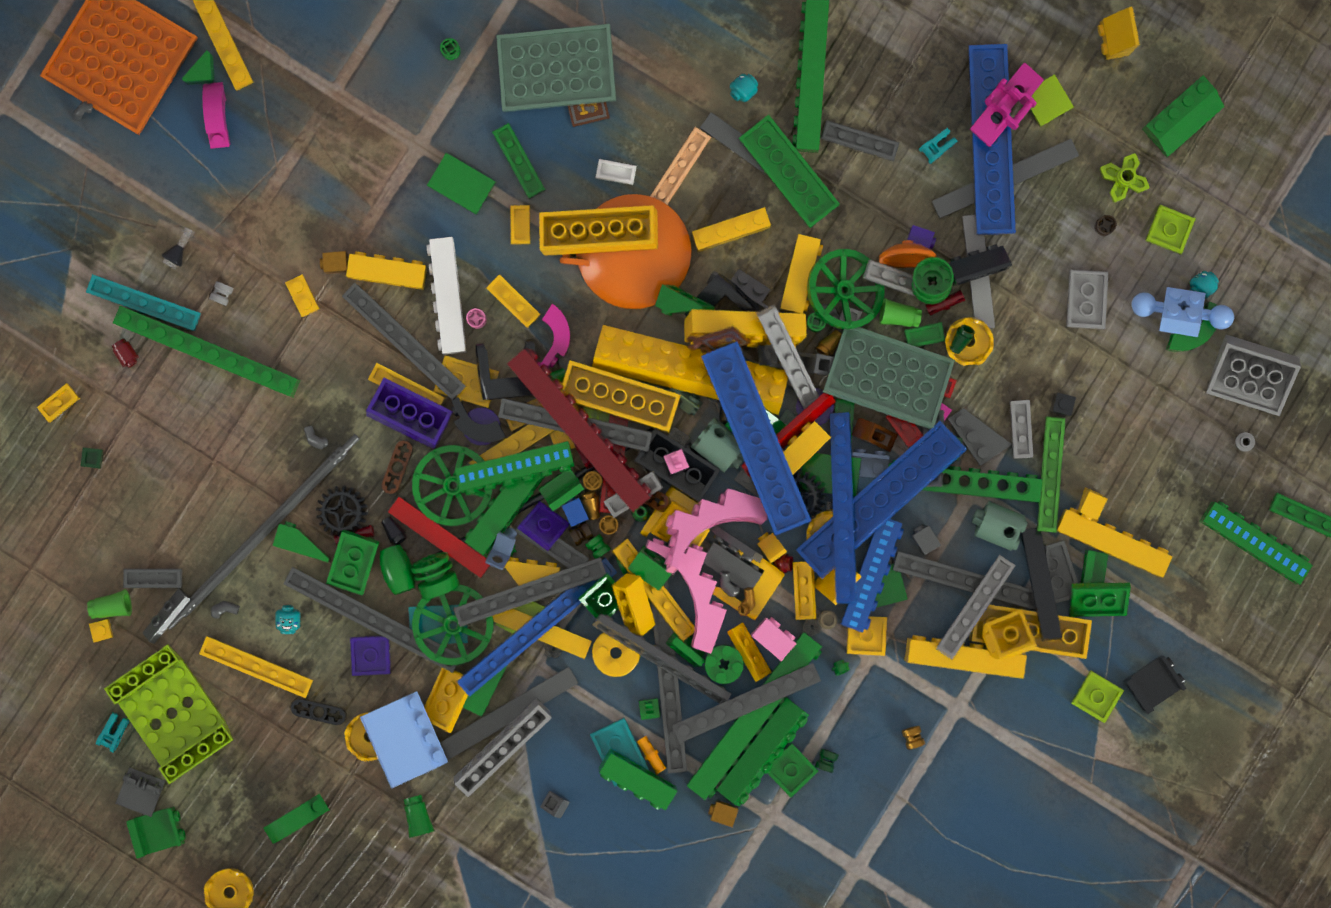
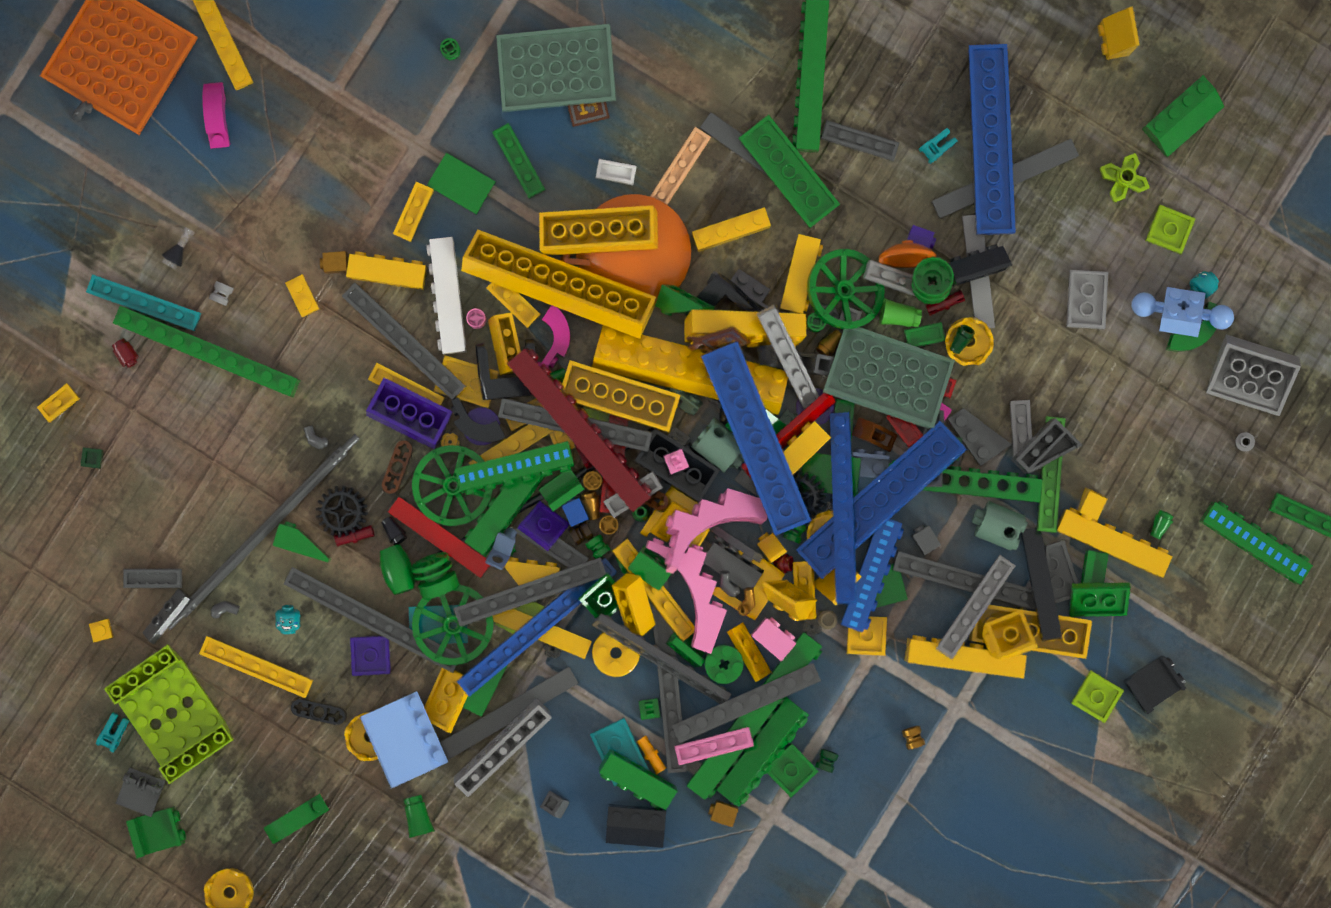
(111, 605): bright green plant -> none
(202, 71): green slope -> none
(352, 562): green plate -> none
(413, 211): none -> yellow plate
(446, 437): none -> yellow plate
(504, 340): none -> yellow brick
(520, 224): yellow tile -> none
(558, 283): none -> yellow brick
(635, 825): none -> black slope
(714, 746): none -> bright pink tile
(743, 87): teal head -> none
(789, 598): none -> yellow slope
(794, 536): none -> green wheel
(840, 667): green plate -> none
(1002, 99): dark pink piece -> none
(1045, 446): none -> dark grey wedge
(1050, 101): lime tile -> none
(1062, 404): black brick -> none
(1106, 222): dark brown wheel -> none
(1161, 524): none -> green cone

